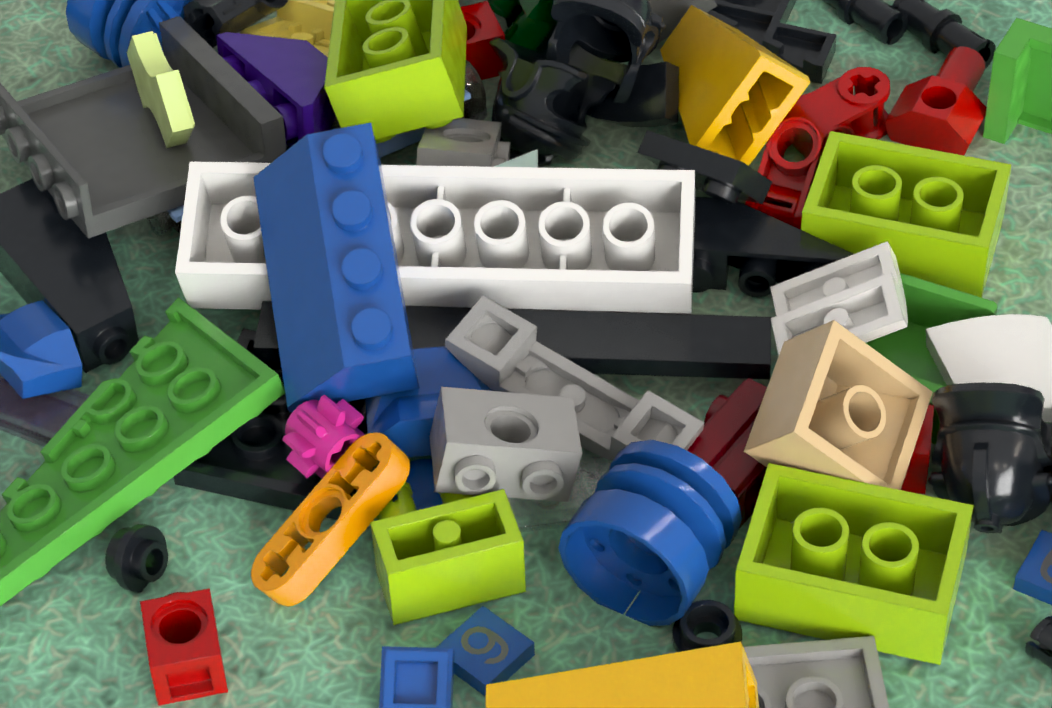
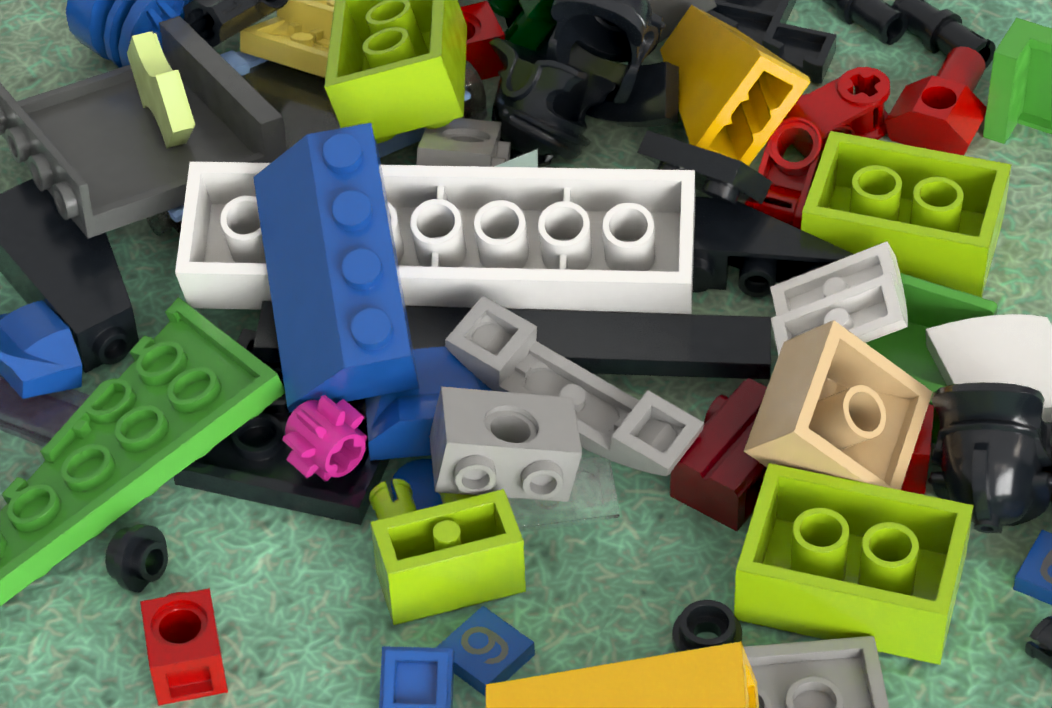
(286, 75): dark purple slope -> none
(303, 526): light orange beam -> none
(652, 530): blue wheel -> none

